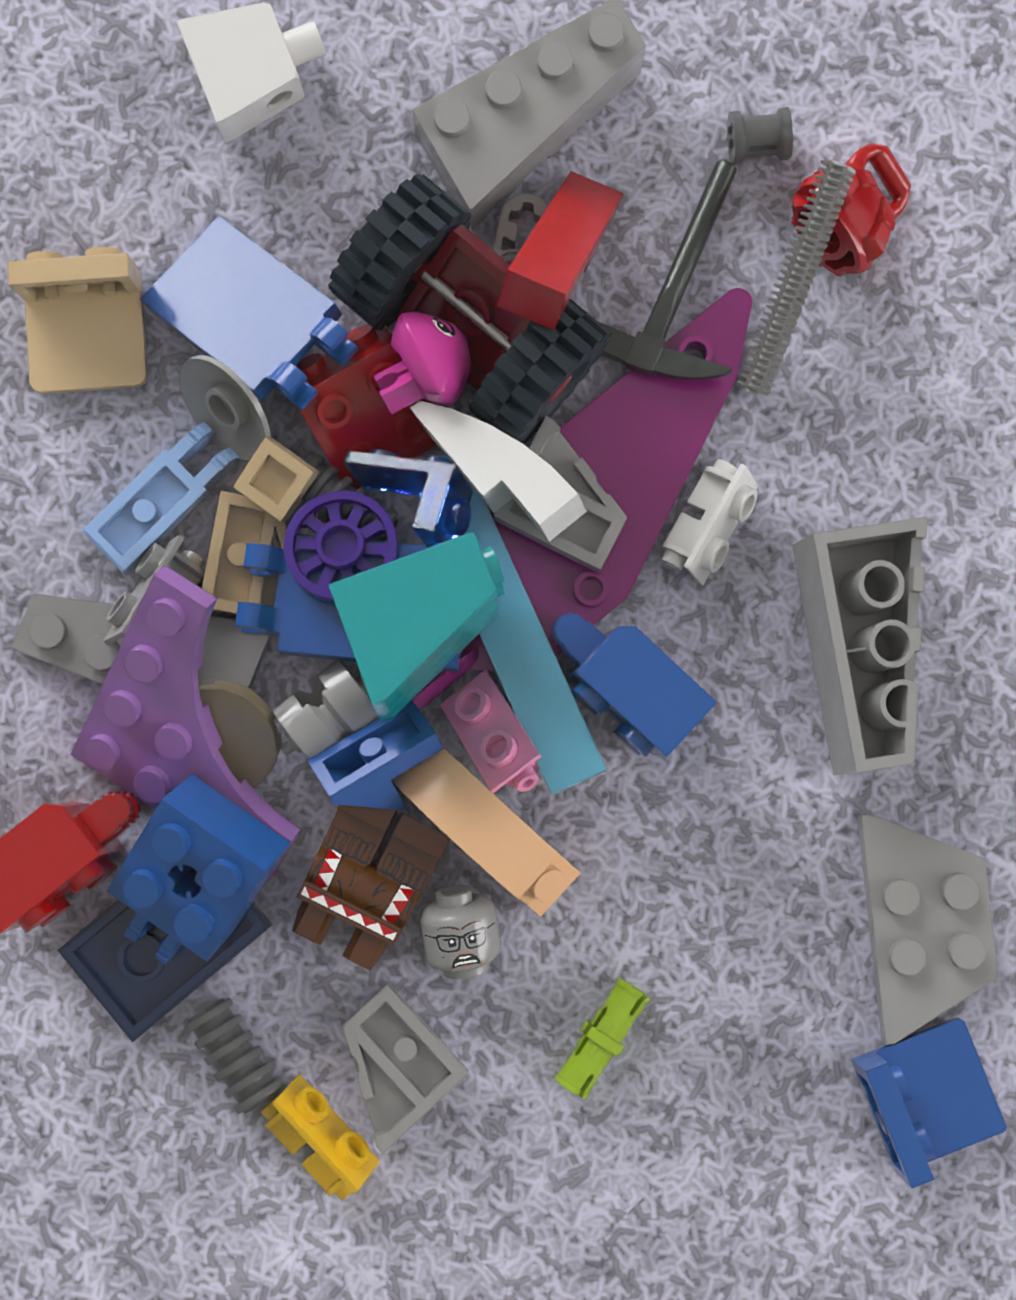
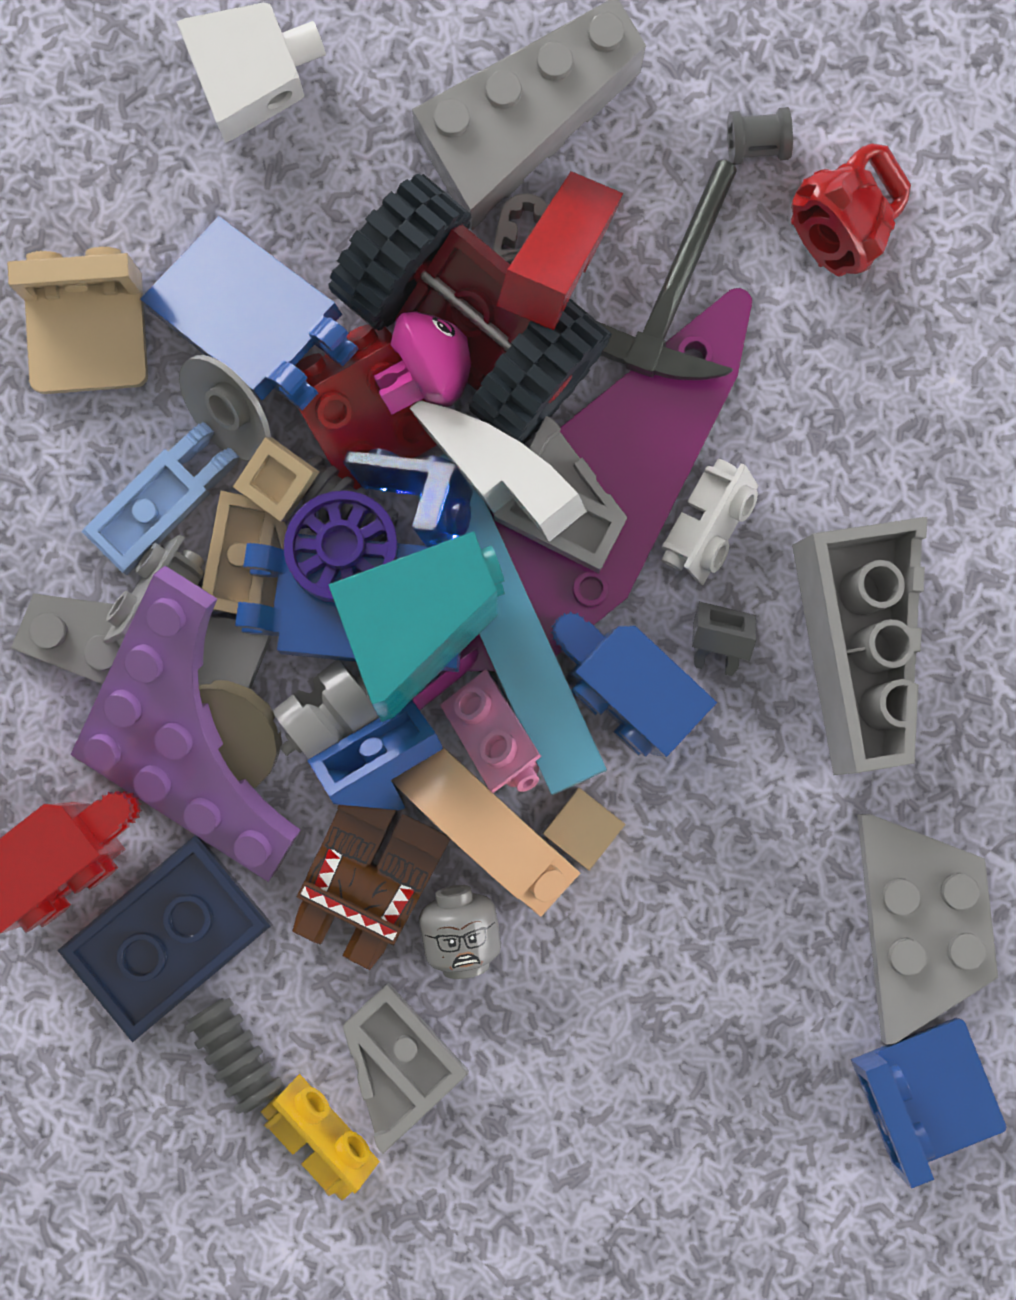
(195, 870): blue hinge -> none
(583, 828): none -> tan tile
(602, 1038): lime pin -> none
(725, 633): none -> dark grey tile
(798, 276): light grey axle -> none

